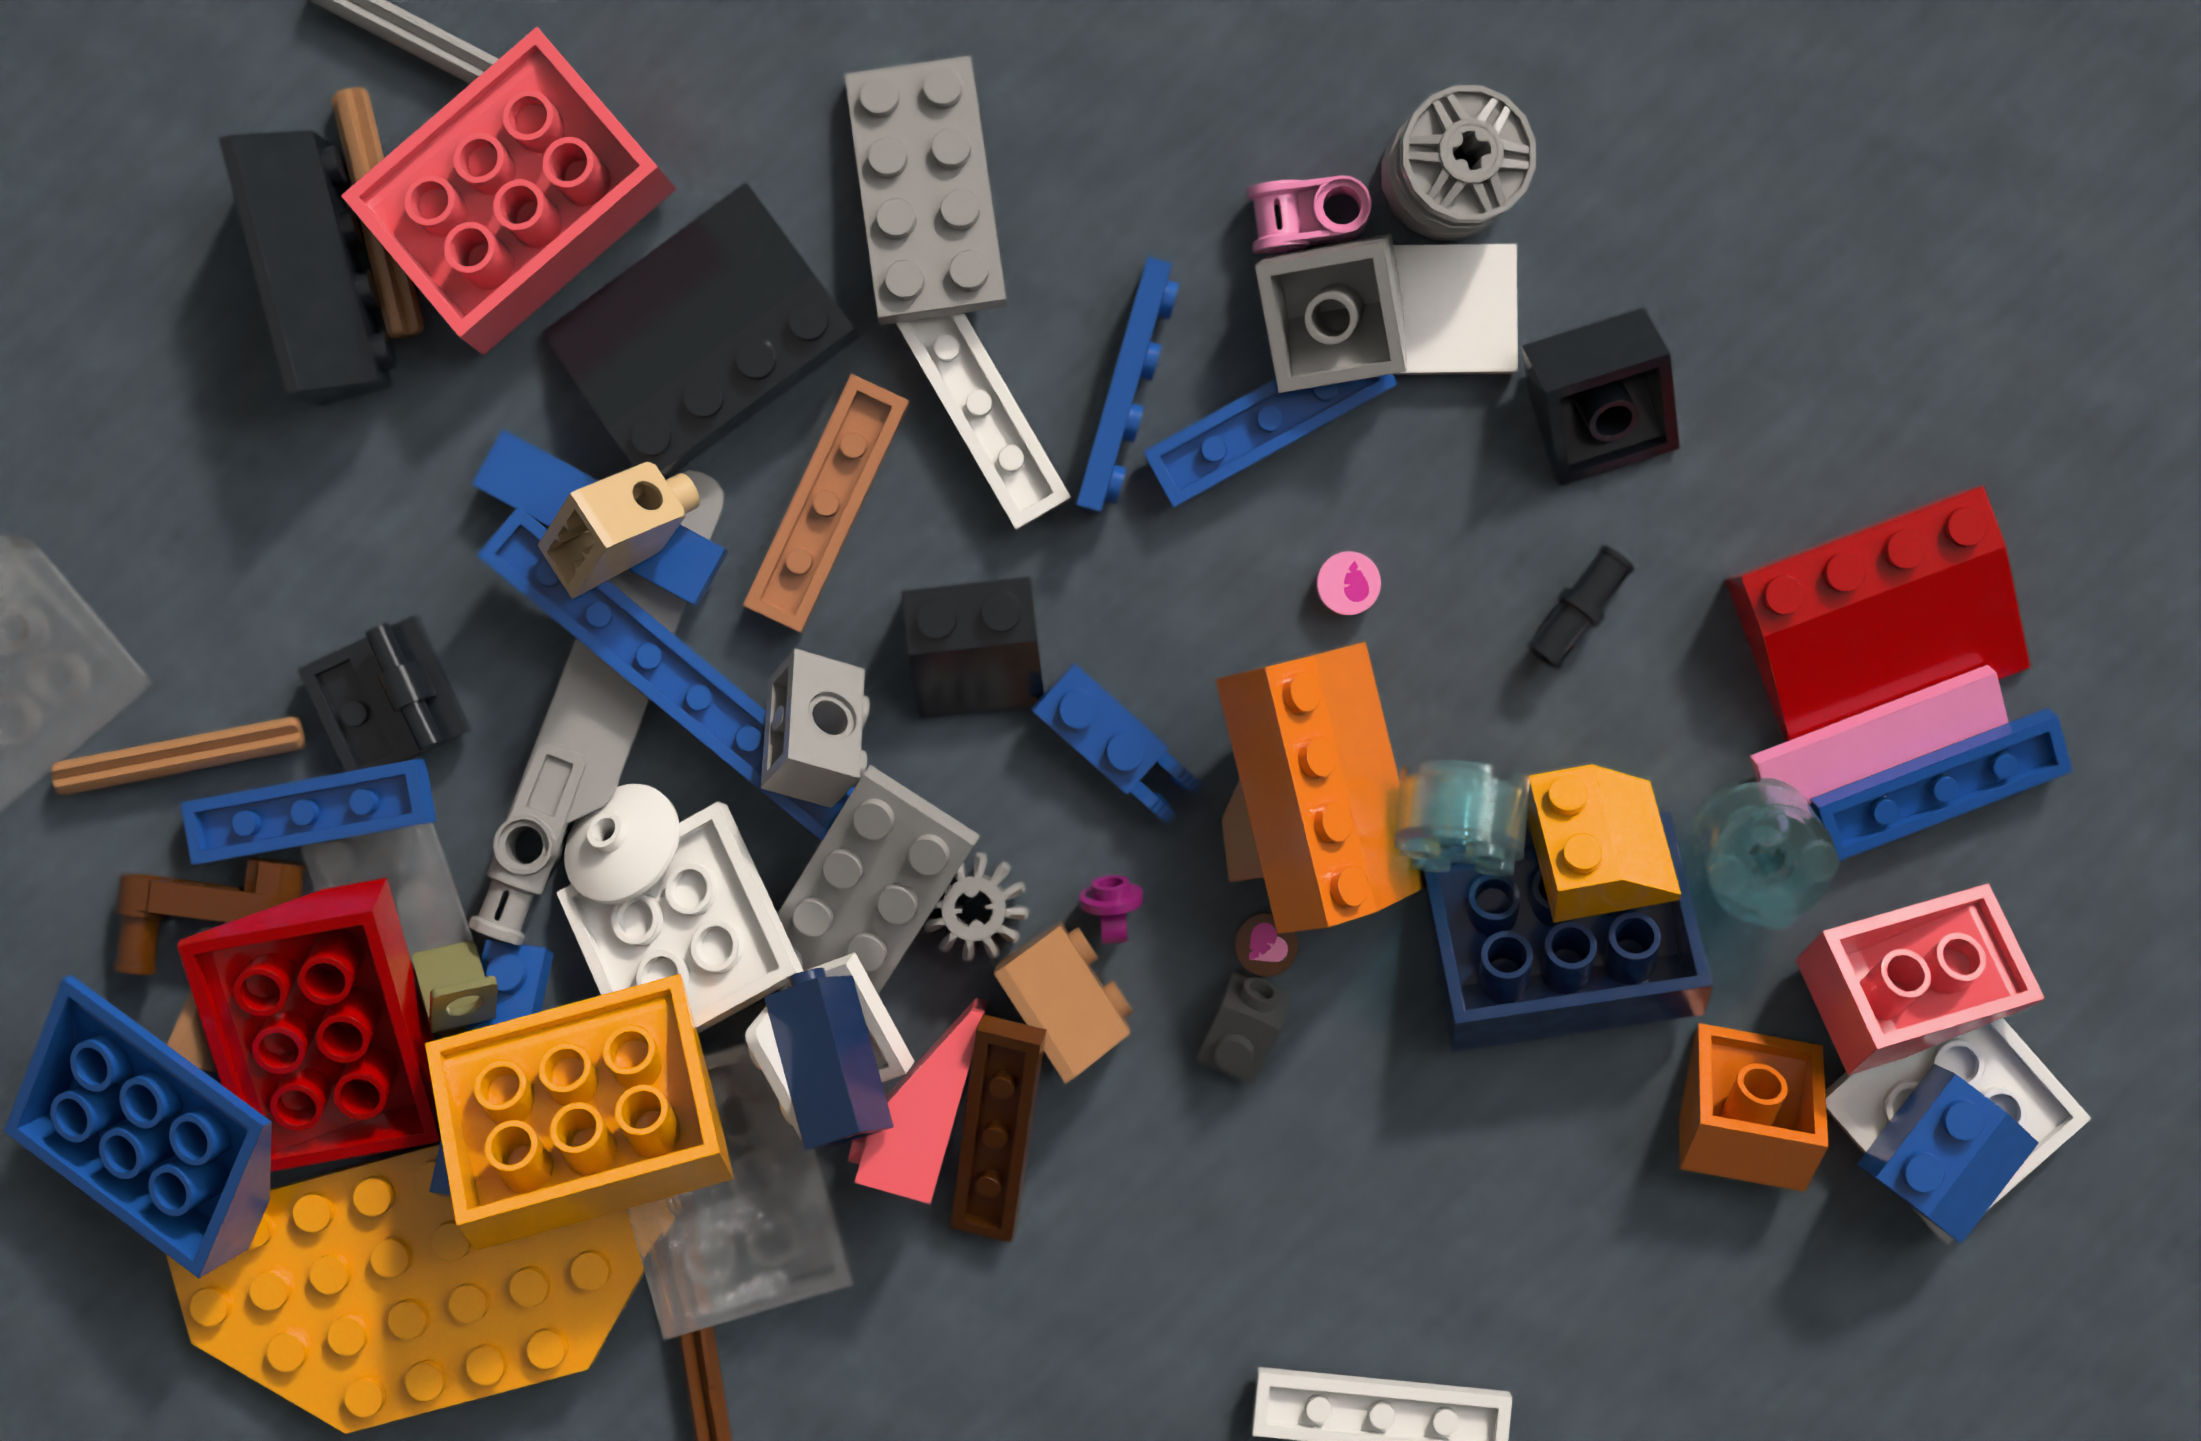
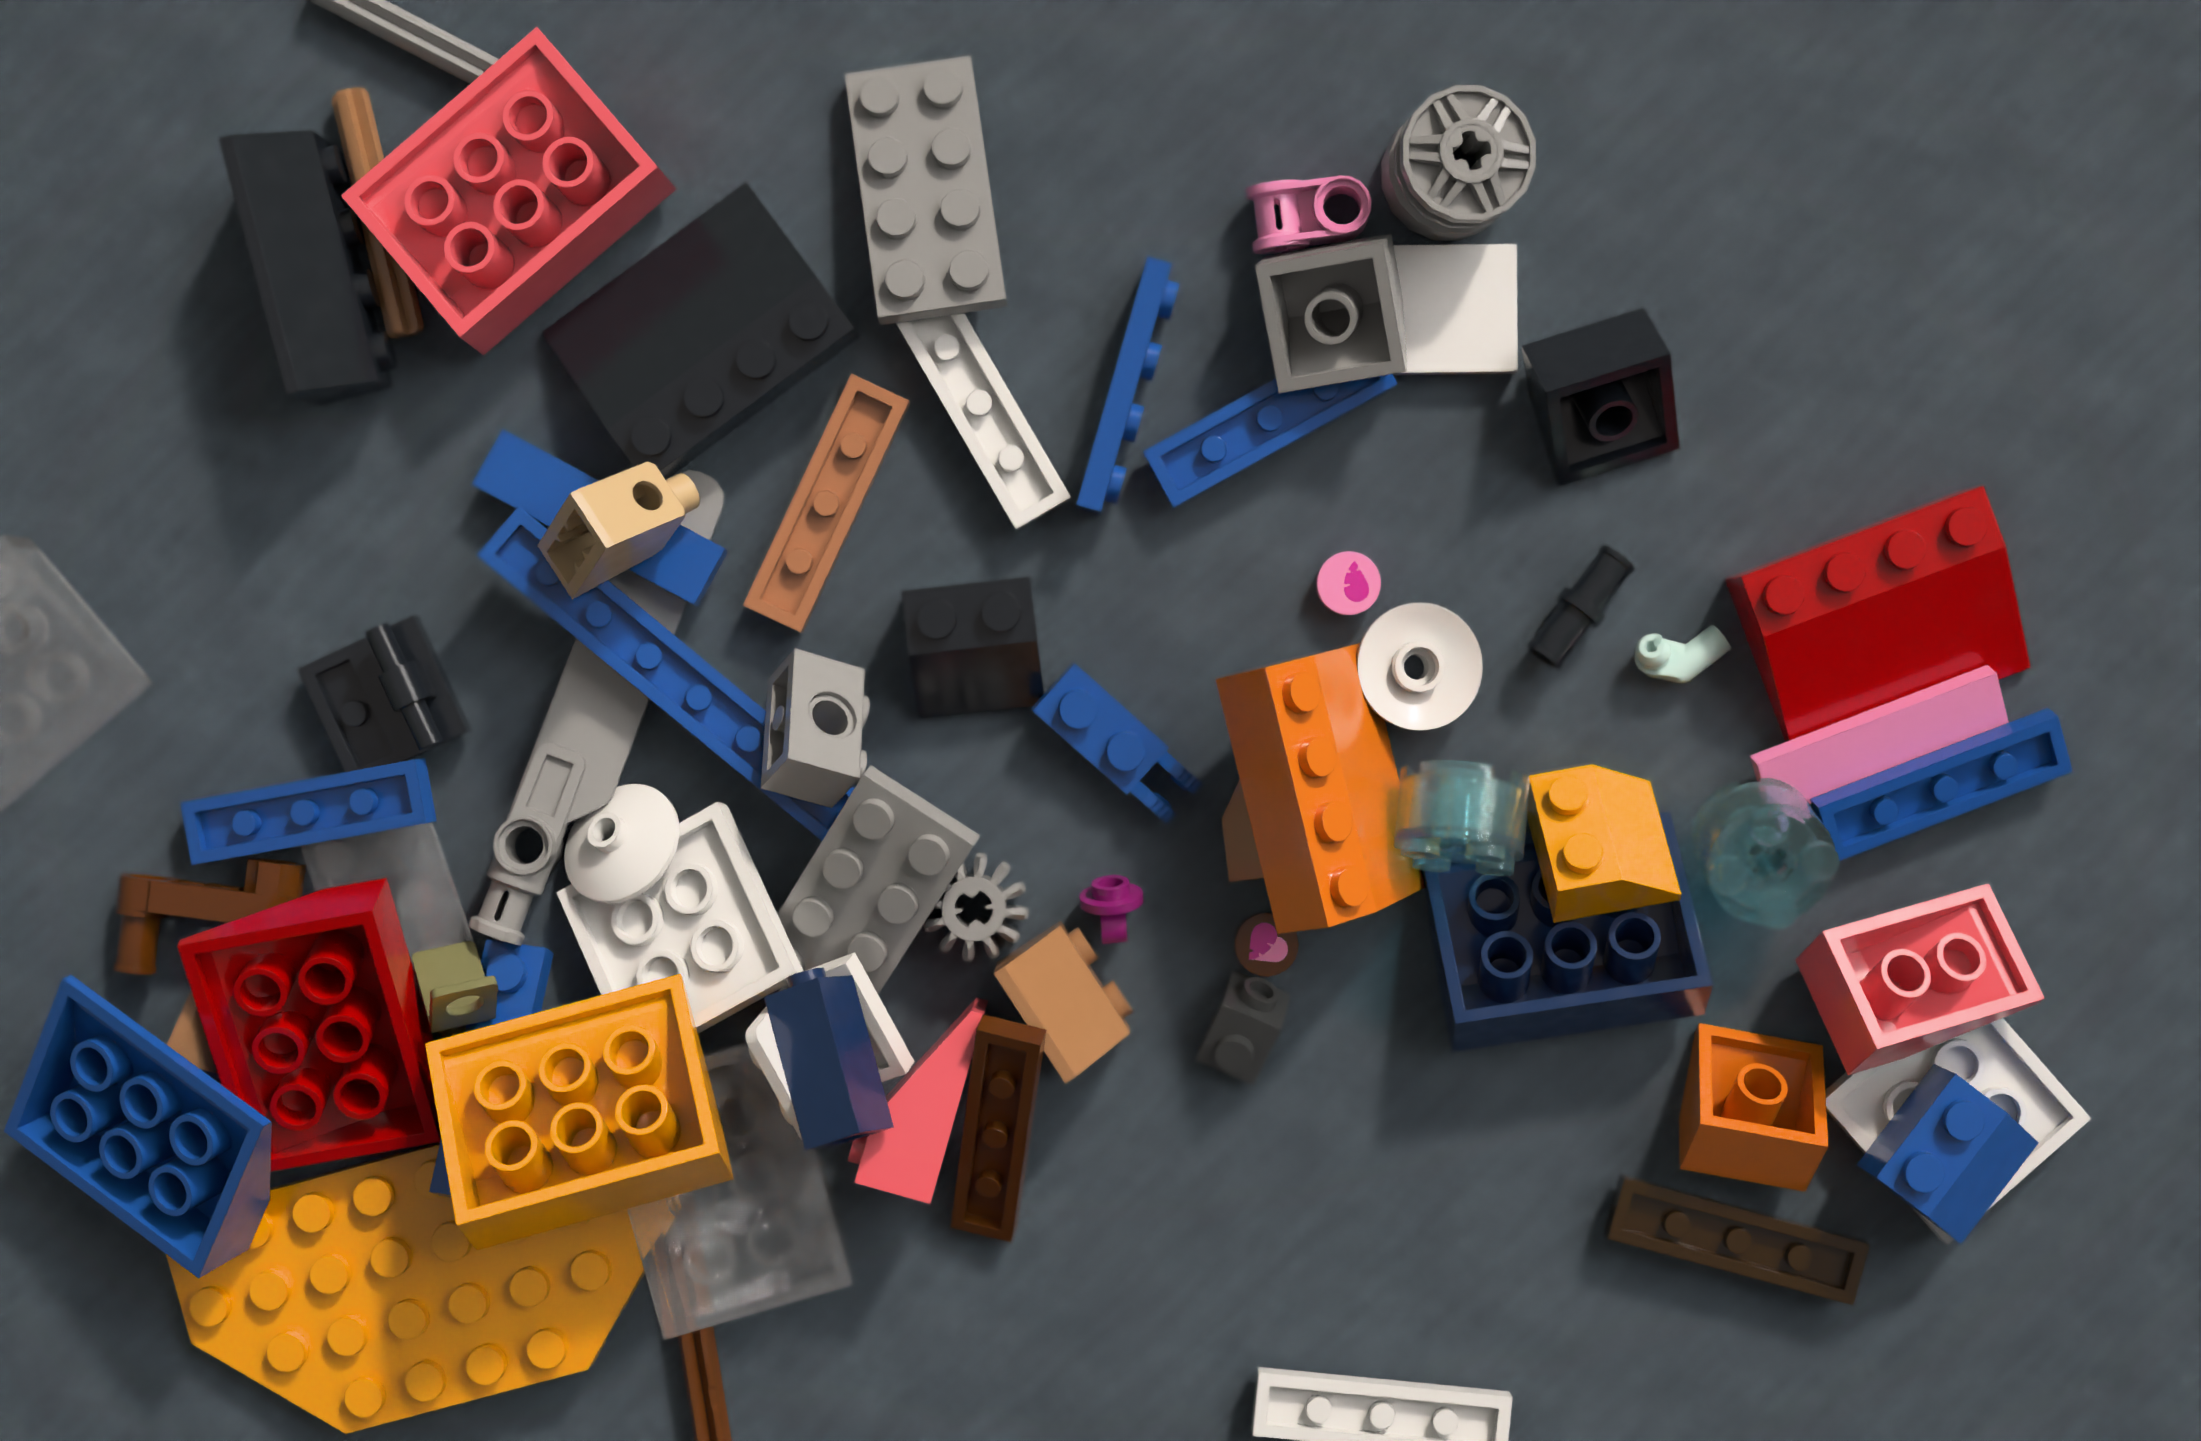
(178, 755): medium nougat axle -> none
(1450, 666): none -> white dish
(1680, 661): none -> light aqua arm
(1736, 1239): none -> dark brown plate

